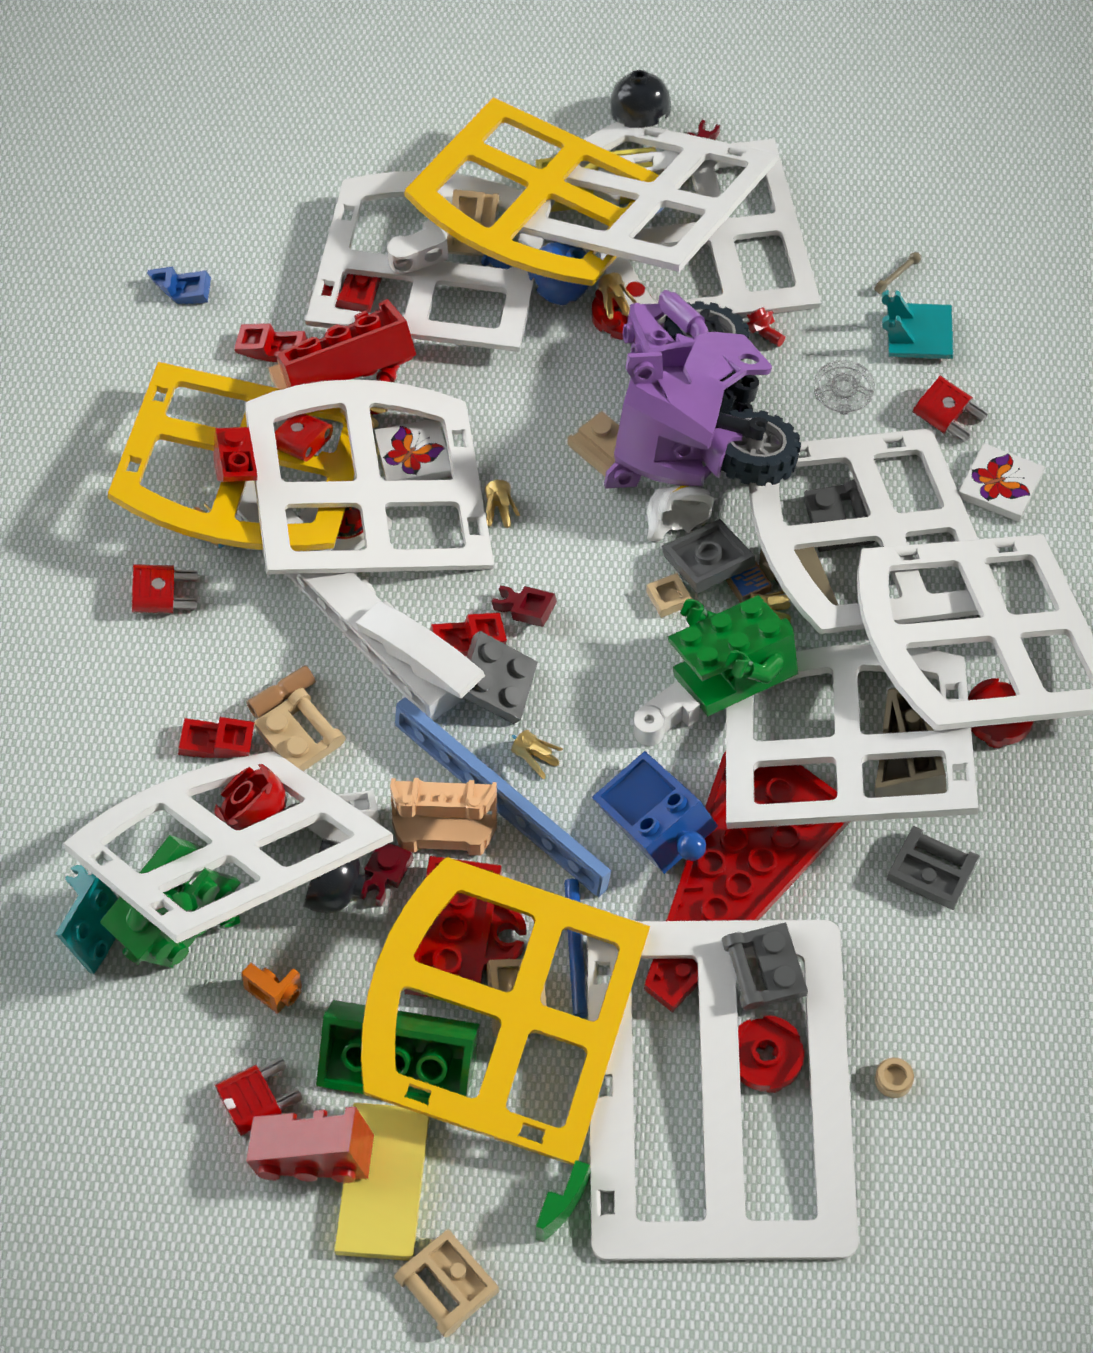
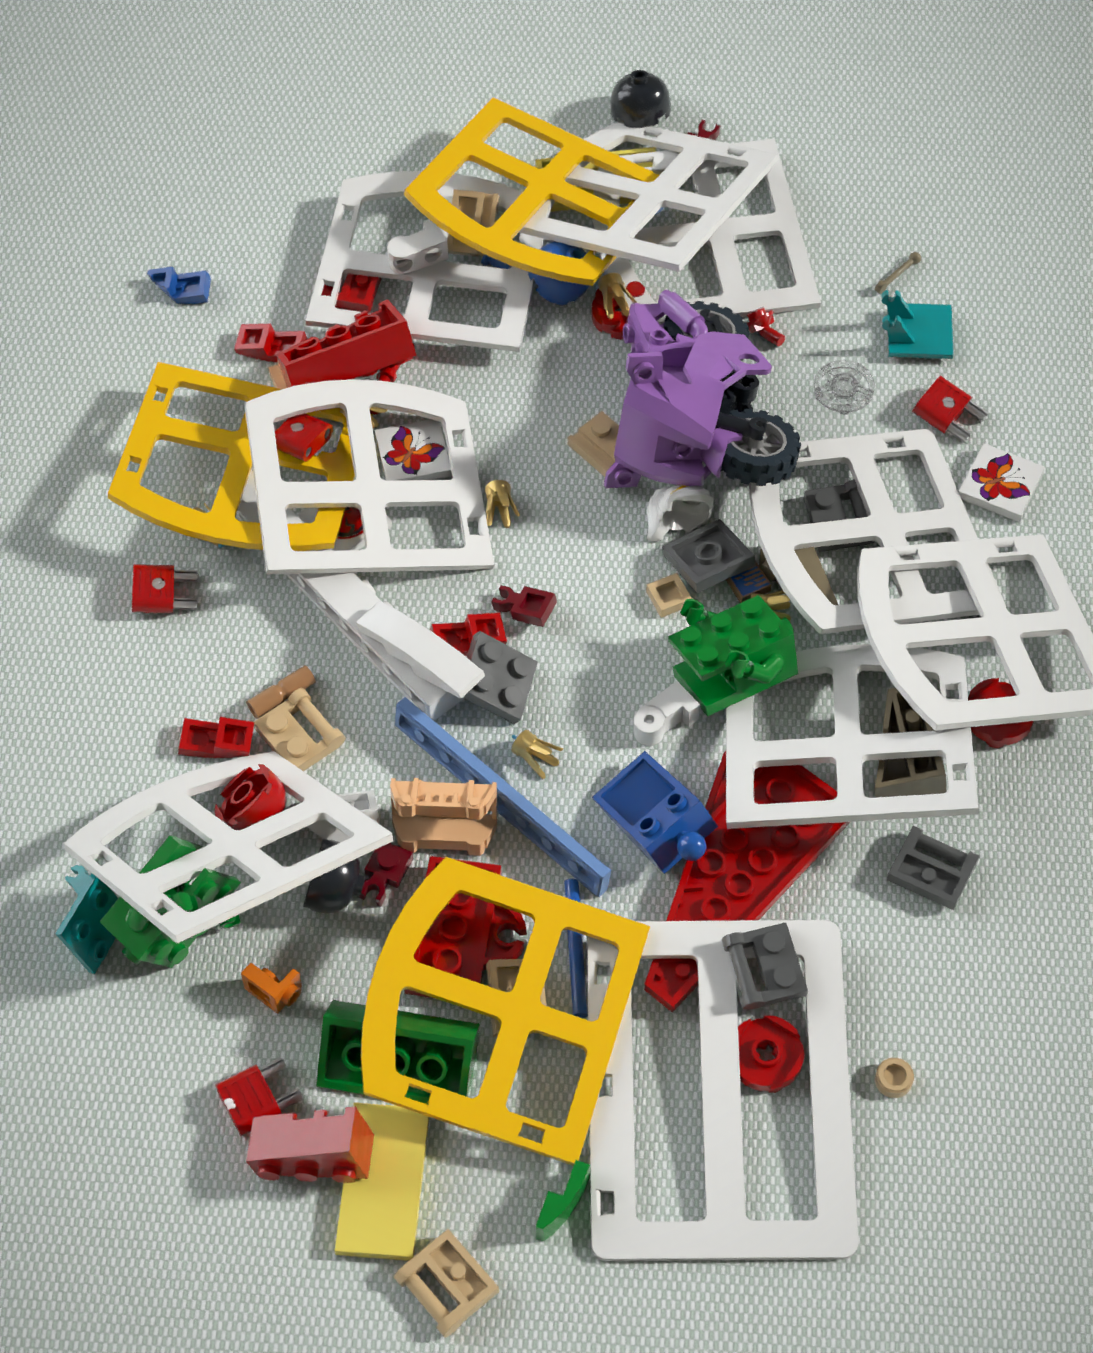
(234, 455): red slope -> none

